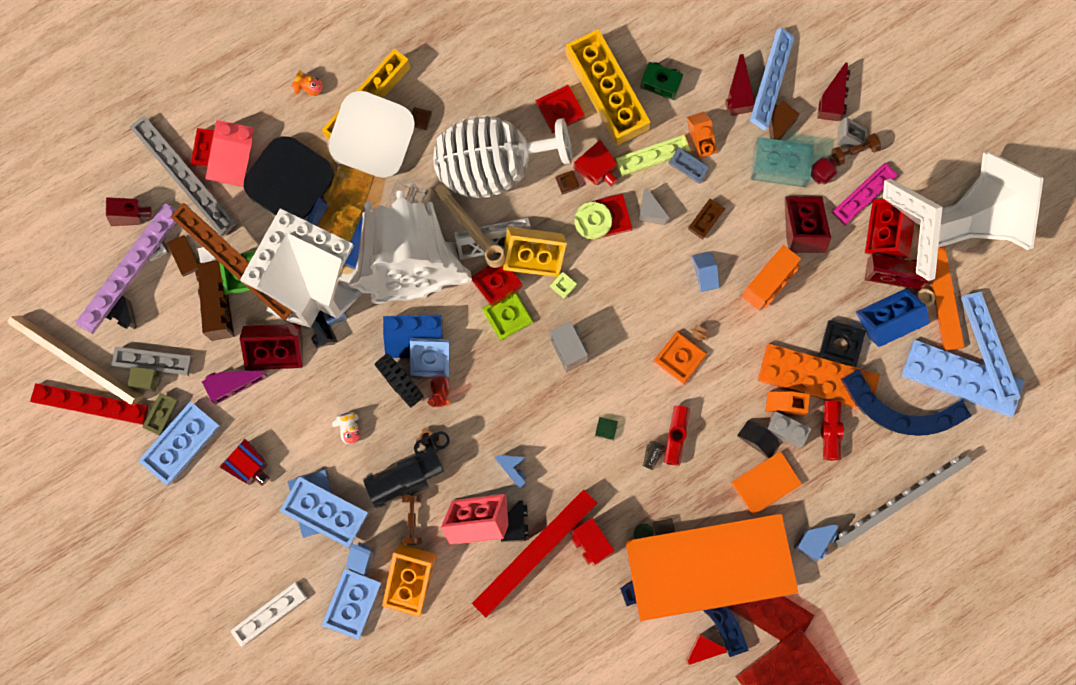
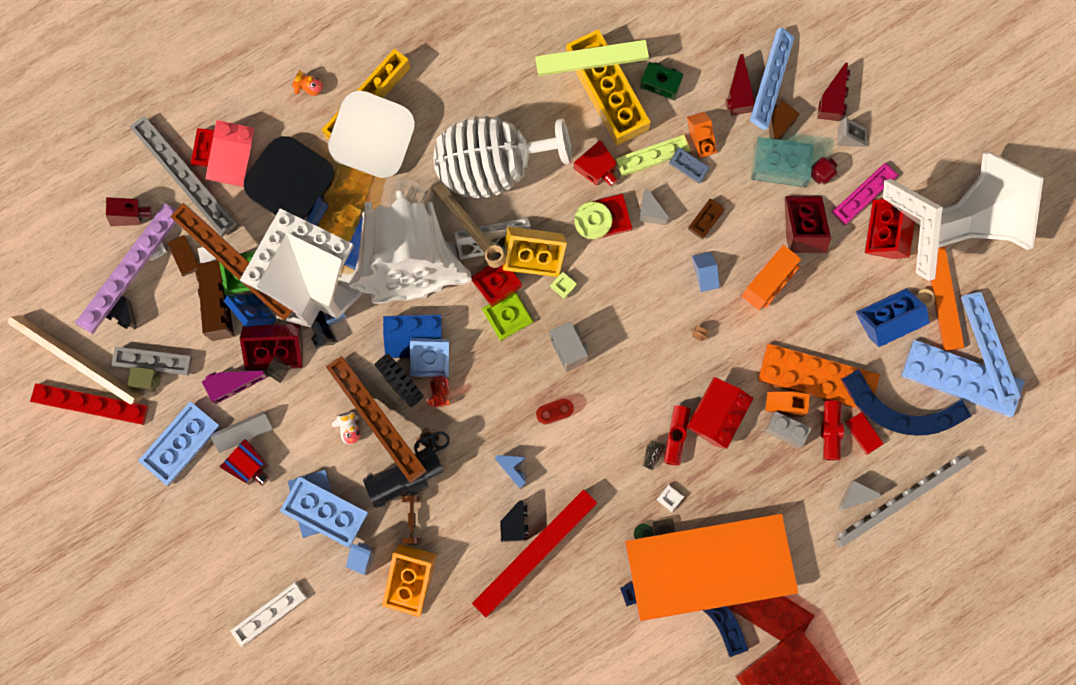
(160, 414): olive plate -> none
(242, 430): none -> light grey tile
(250, 309): none -> blue plate
(277, 369): none -> clear smoke tile
(351, 604): light blue plate -> none
(376, 419): none -> dark orange plate
(421, 118): reddish brown tile -> none
(476, 519): coral slope -> none
(554, 411): none -> clear red plate
(560, 105): red plate -> none
(567, 182): reddish brown tile -> none
(591, 58): none -> yellowish green tile
(592, 542): red brick -> none
(606, 428): clear green tile -> none
(670, 498): none -> white tile
(680, 357): orange tile -> none
(704, 649): red slope -> none
(720, 413): none -> red slope
(759, 438): black slope -> none
(766, 483): orange tile -> none
(814, 541): medium blue slope -> none
(853, 337): black piece -> none
(857, 494): none -> light grey slope
(864, 433): none -> red tile
(873, 143): reddish brown wheel -> none
(894, 272): dark red slope -> none

